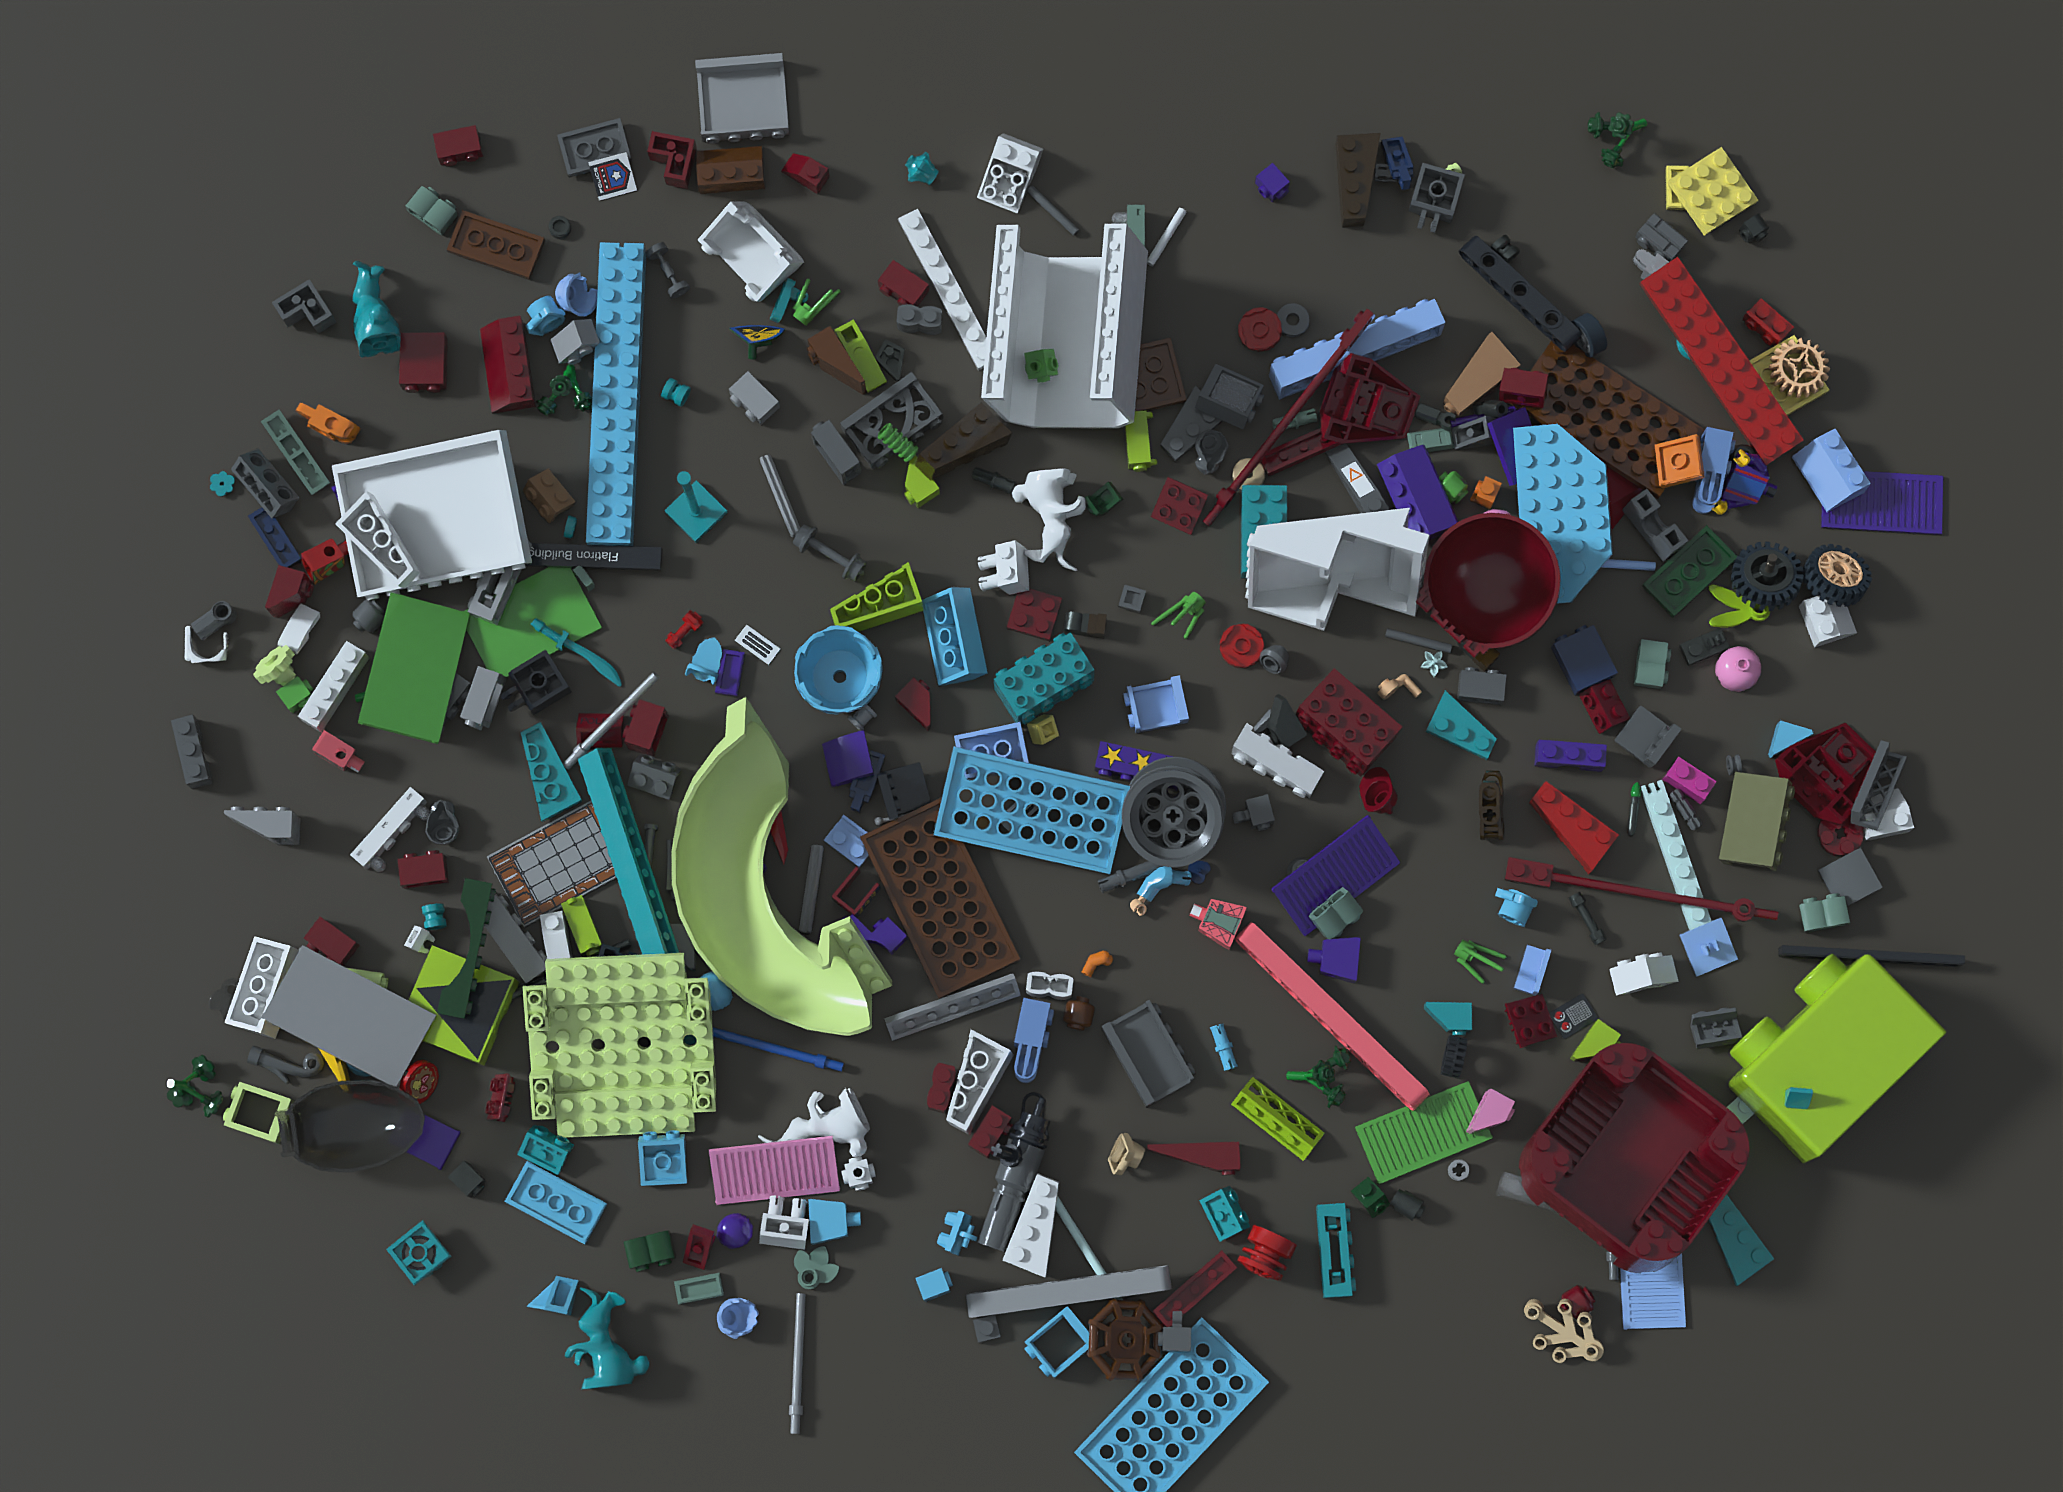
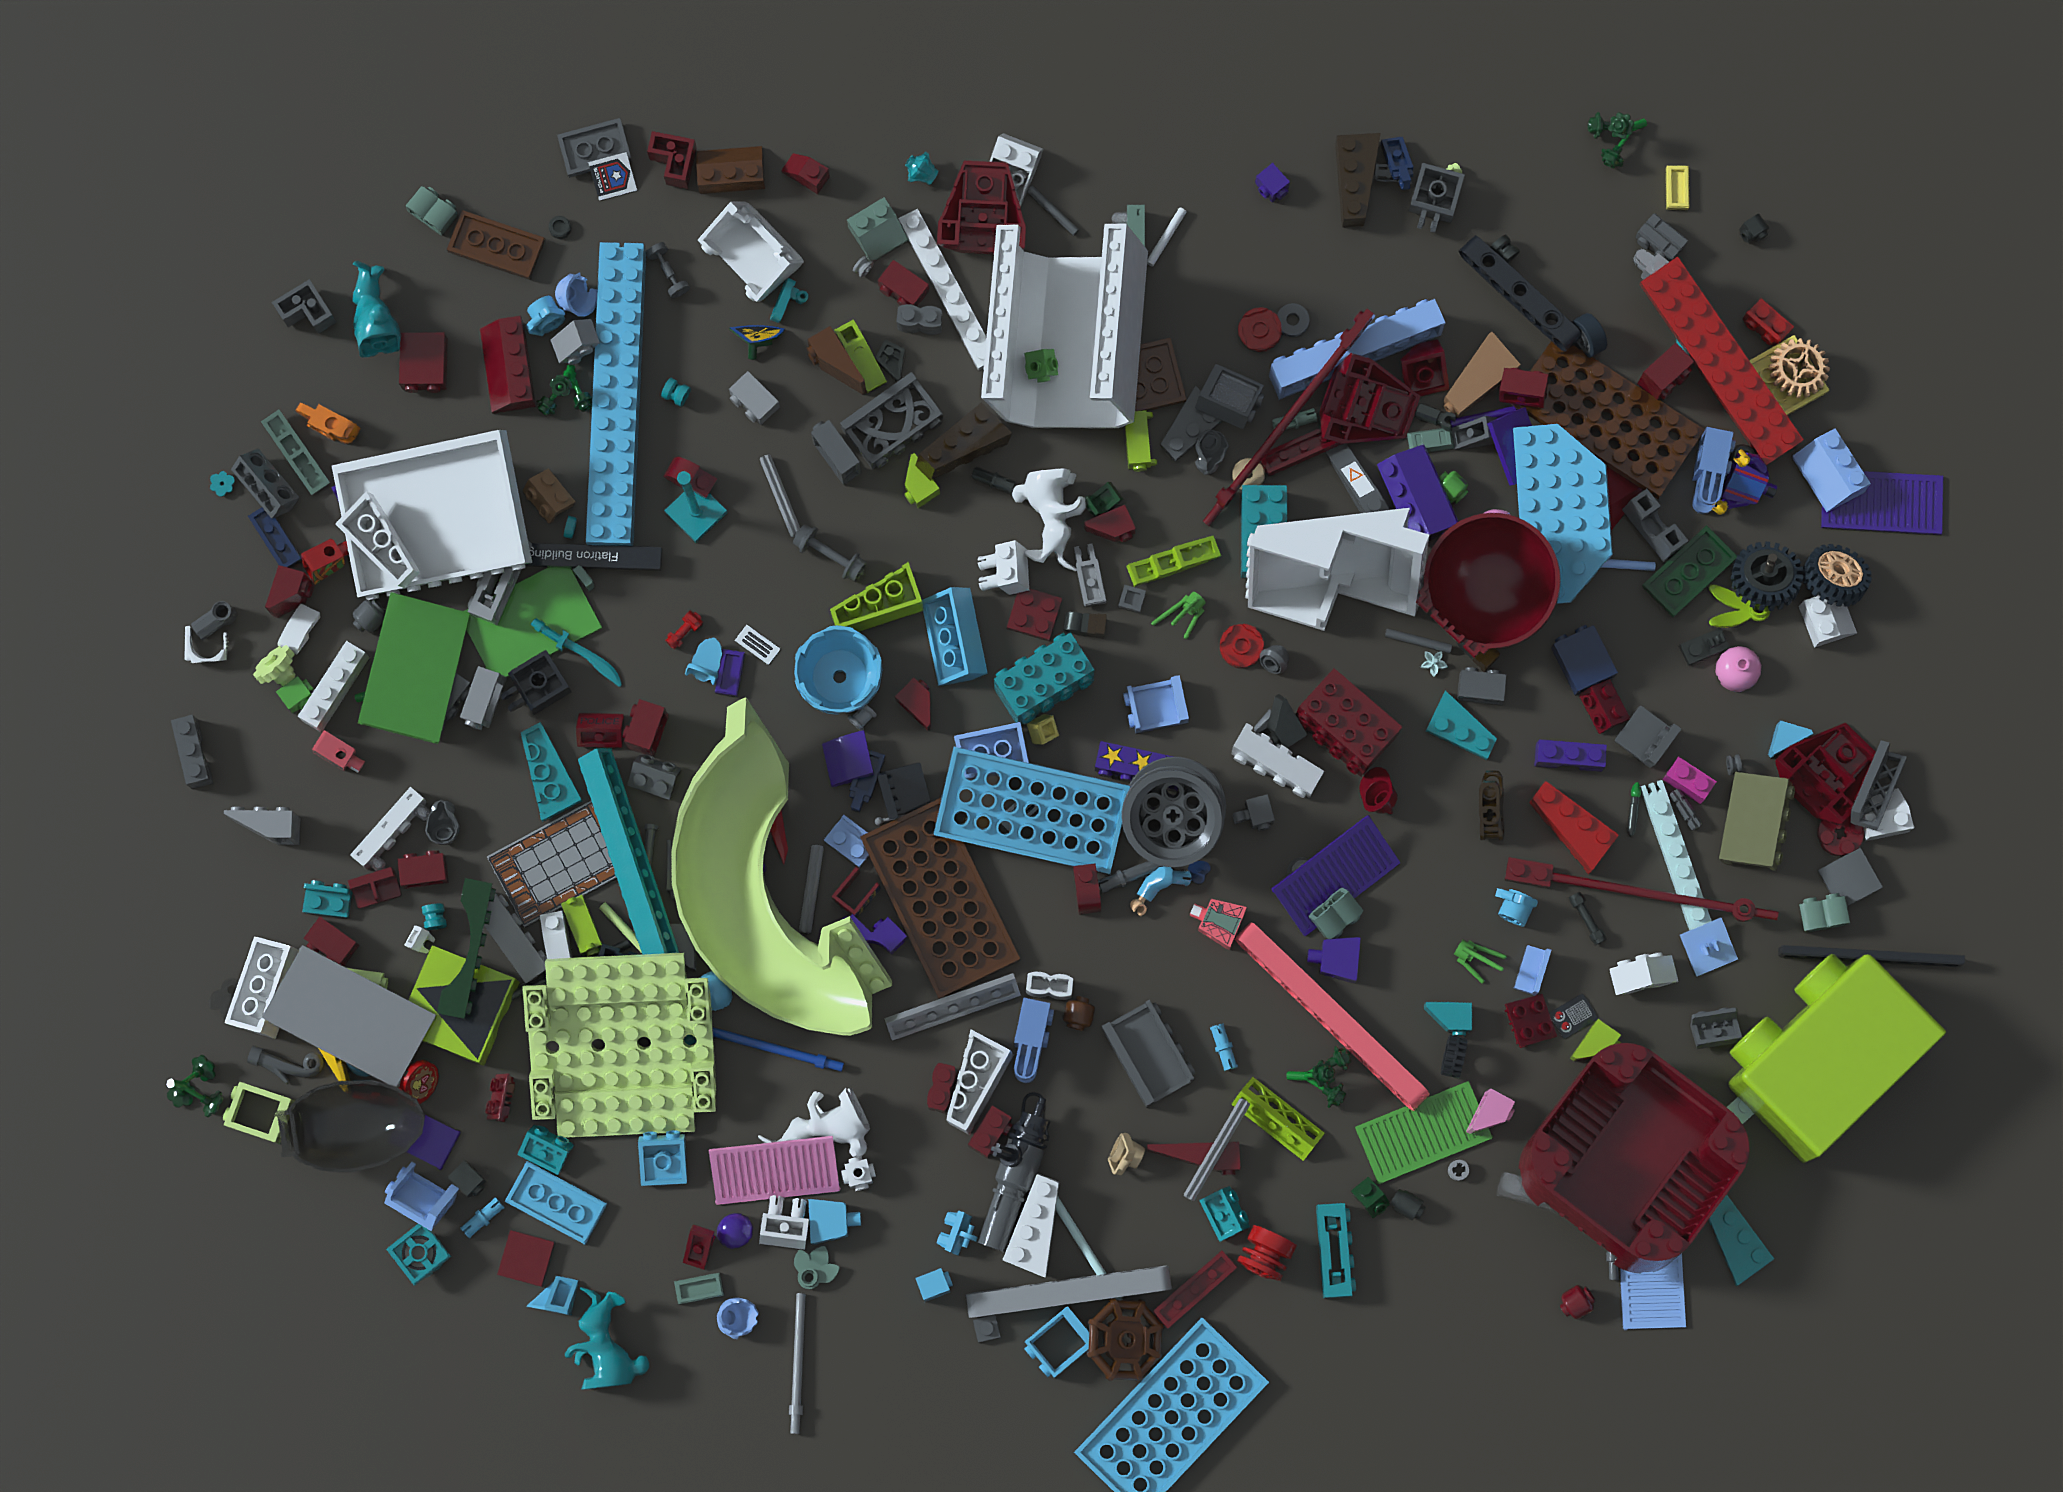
(327, 900): none -> teal bracket
(375, 887): none -> dark red panel
(419, 1197): none -> light blue panel
(458, 145): dark red brick -> none
(482, 1217): none -> medium azure pin
(526, 1258): none -> dark red tile
(583, 748): light grey bar -> none
(620, 924): none -> yellowish green bar
(650, 1250): dark green brick -> none
(700, 480): none -> dark red brick
(742, 98): light grey panel -> none
(806, 313): bright green plant -> none
(863, 266): none -> light grey bush
(877, 230): none -> sand green slope
(898, 442): bright green piece -> none
(978, 203): none -> dark red wedge
(1087, 889): none -> dark red brick
(1089, 578): none -> light grey hinge
(1095, 960): orange arm -> none
(1112, 525): none -> dark red slope
(1173, 561): none -> lime slope
(1175, 1337): dark grey brick -> none
(1179, 505): dark red hinge -> none
(1216, 1149): none -> light grey axle
(1389, 687): light nougat plate -> none
(1425, 368): none -> dark red slope
(1486, 492): orange brick -> none
(1491, 408): pearl dark grey bar -> none
(1566, 1332): tan plant -> none
(1651, 664): sand green brick -> none
(1666, 372): none -> dark red brick
(1679, 461): orange tile -> none
(1712, 191): light yellow plate -> none
(1798, 1098): teal slope -> none

